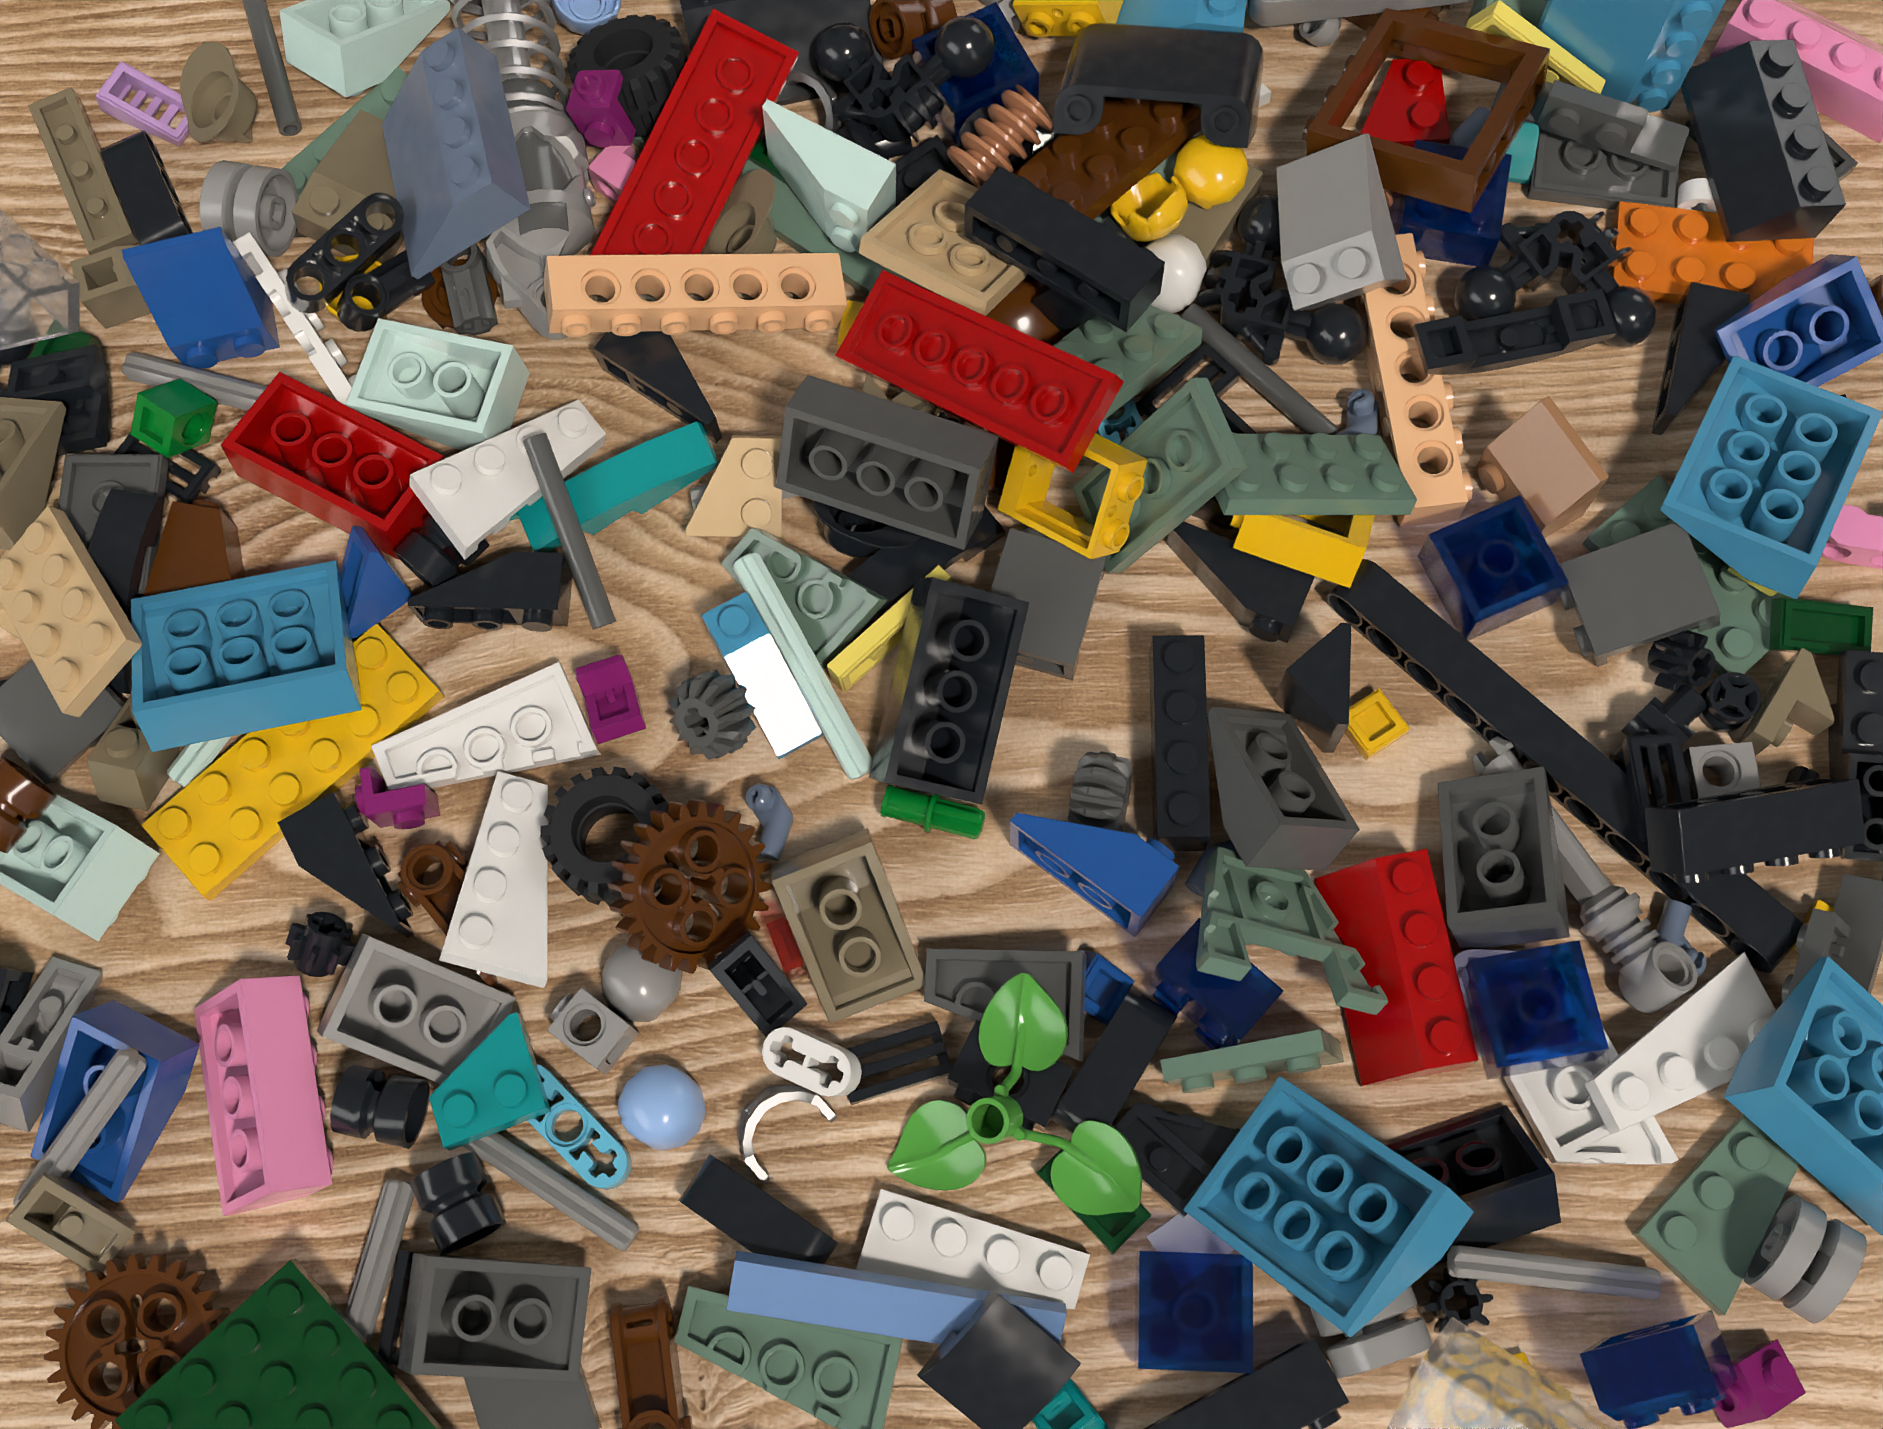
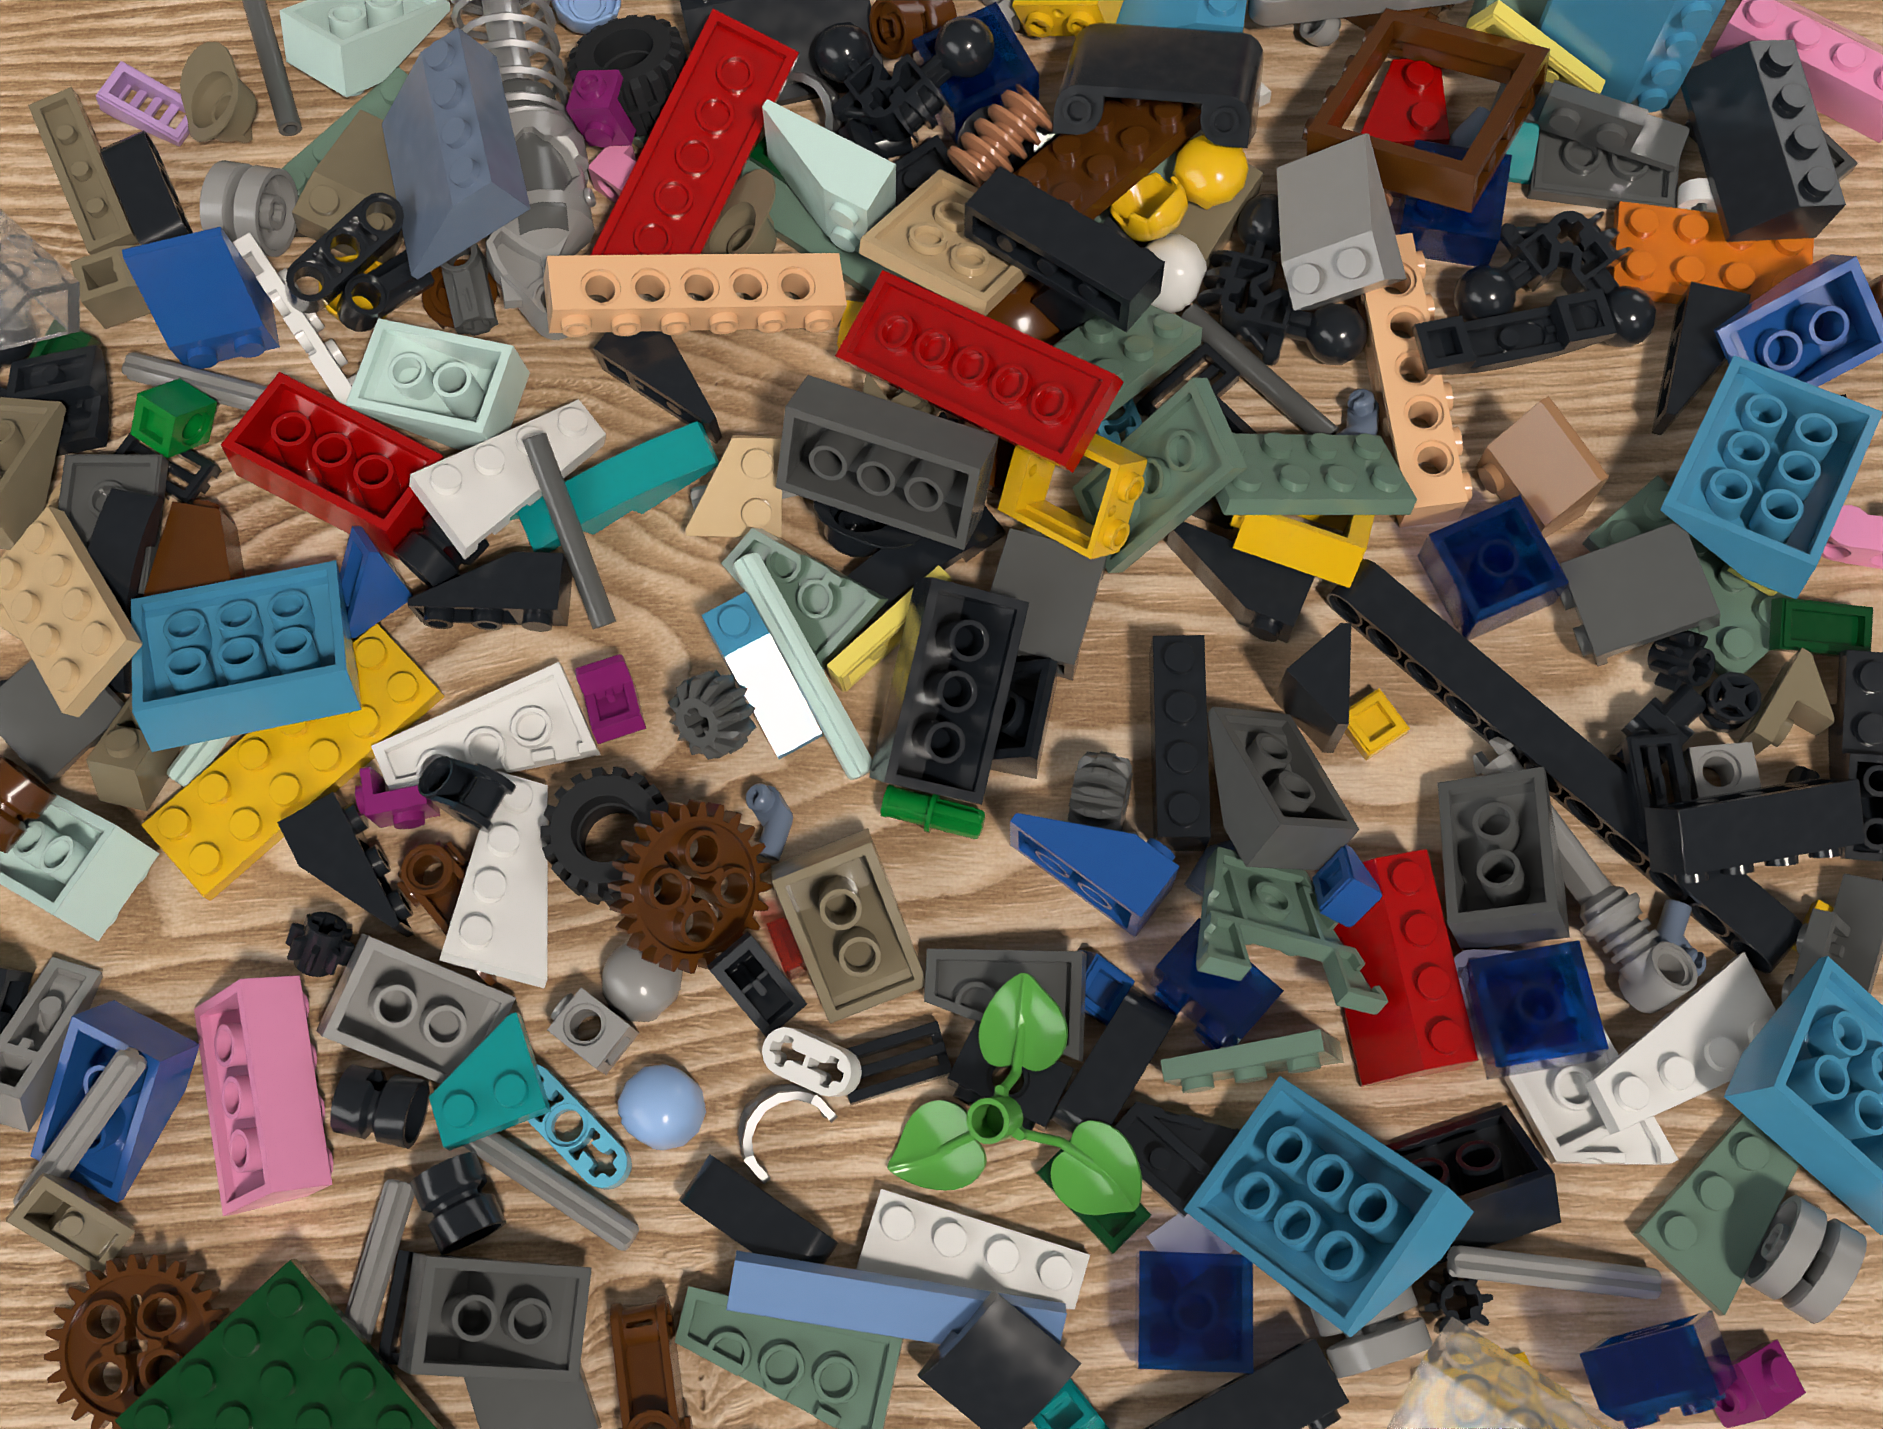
(465, 790): none -> black piece
(1026, 718): none -> black slope
(1345, 888): none -> blue slope

